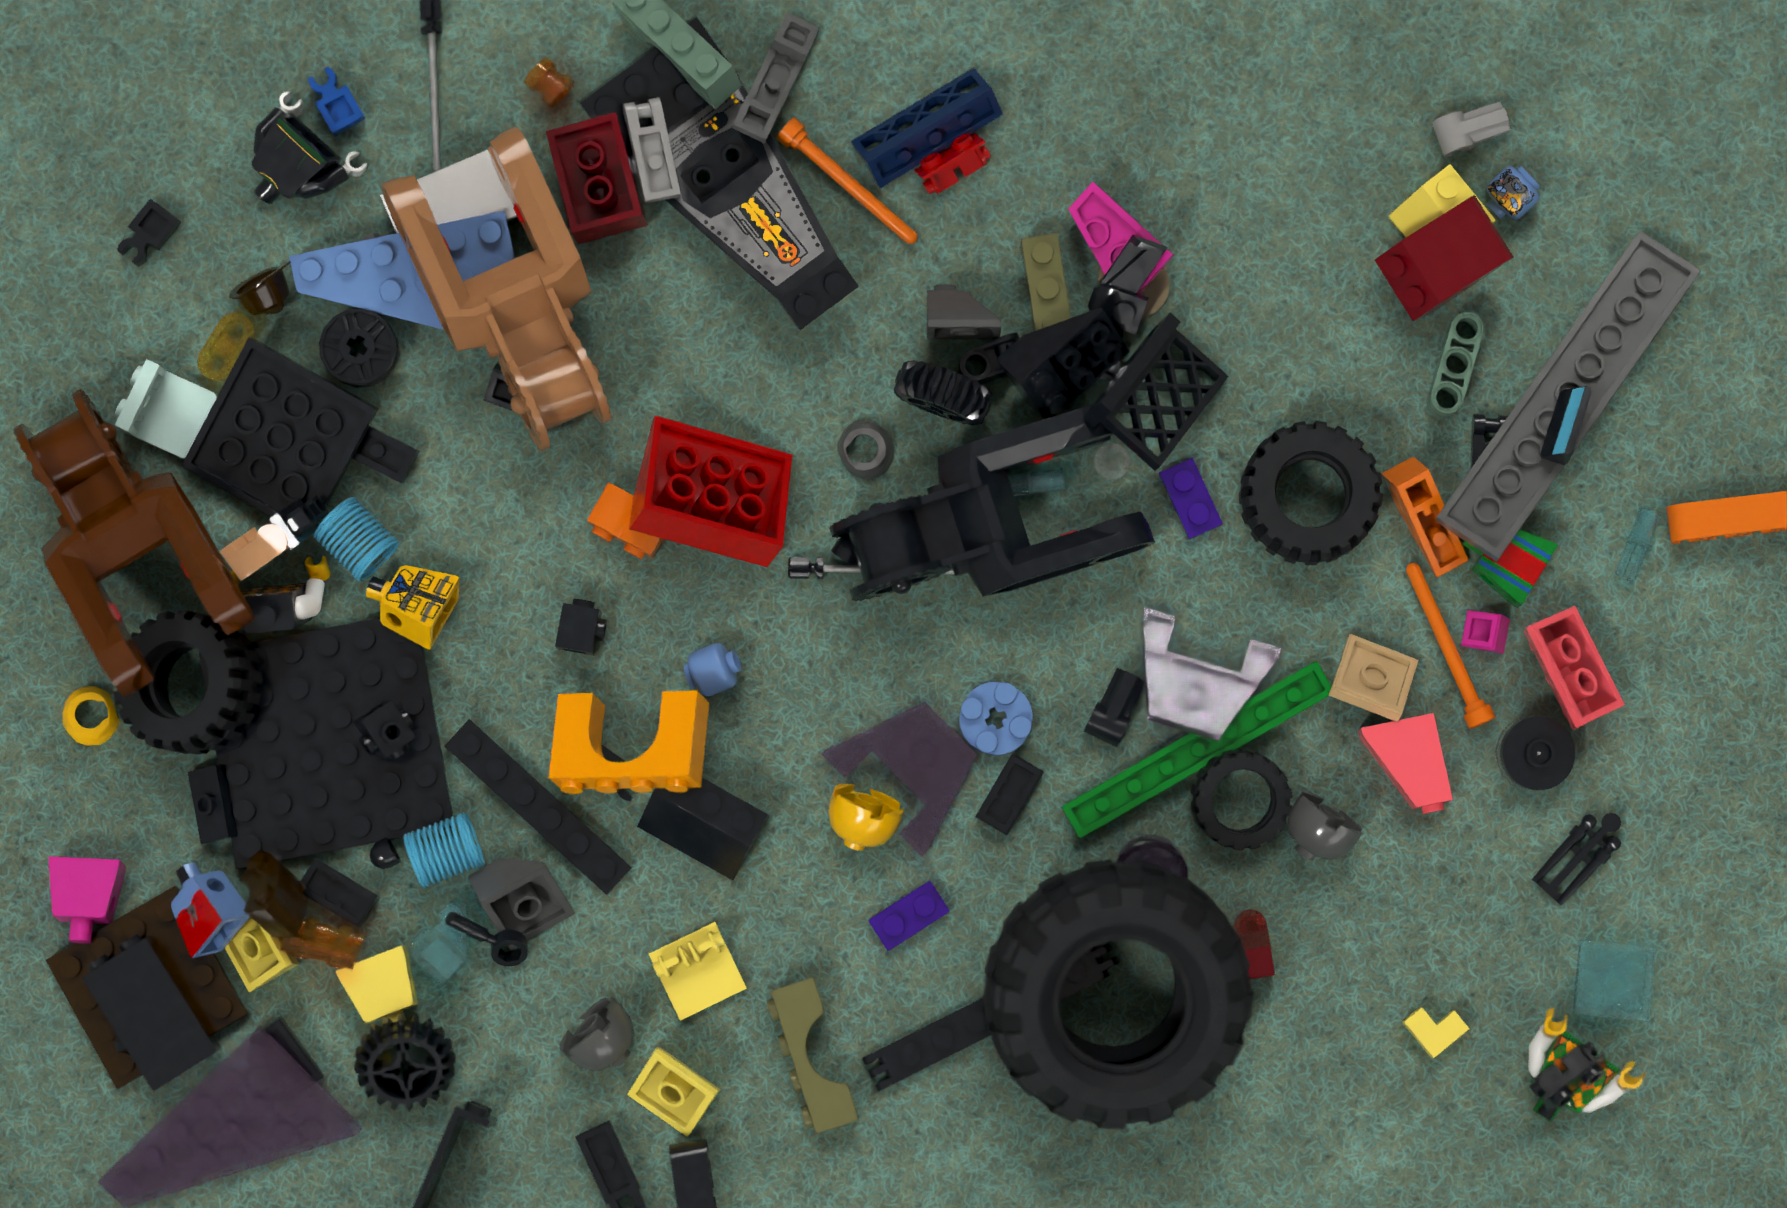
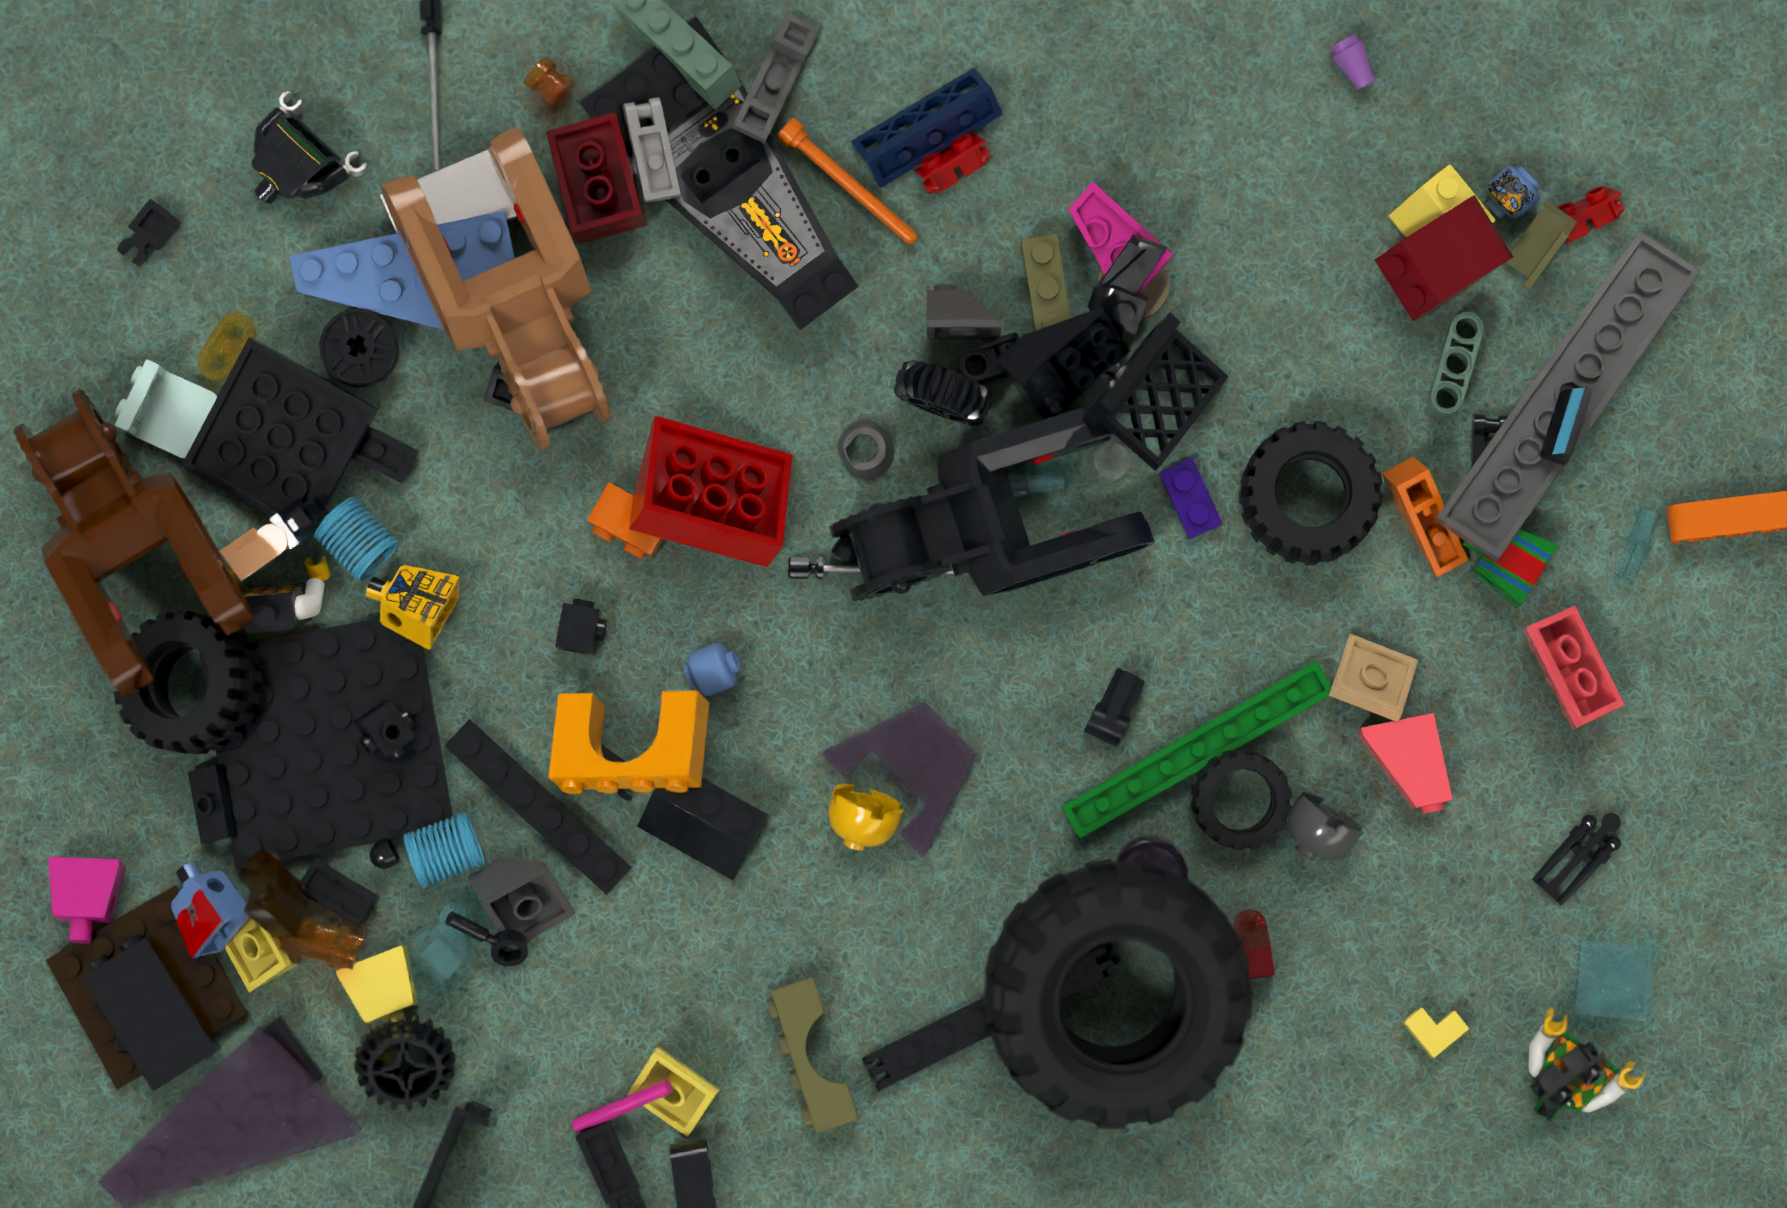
(95, 735): yellow piece -> none
(263, 291): dark brown piece -> none
(337, 106): blue plate -> none
(600, 1038): dark grey cylinder -> none
(622, 1106): none -> dark pink bar
(697, 971): light yellow hinge -> none
(909, 915): dark purple plate -> none
(989, 738): medium blue plate -> none
(1009, 794): black plate -> none
(1194, 692): clear purple wing -> none
(1353, 61): none -> medium lavender cone
(1464, 130): light grey piece -> none
(1476, 710): orange piece -> none
(1485, 631): dark pink slope -> none
(1535, 753): black piece -> none
(1541, 242): none -> olive panel
(1597, 206): none -> red hinge

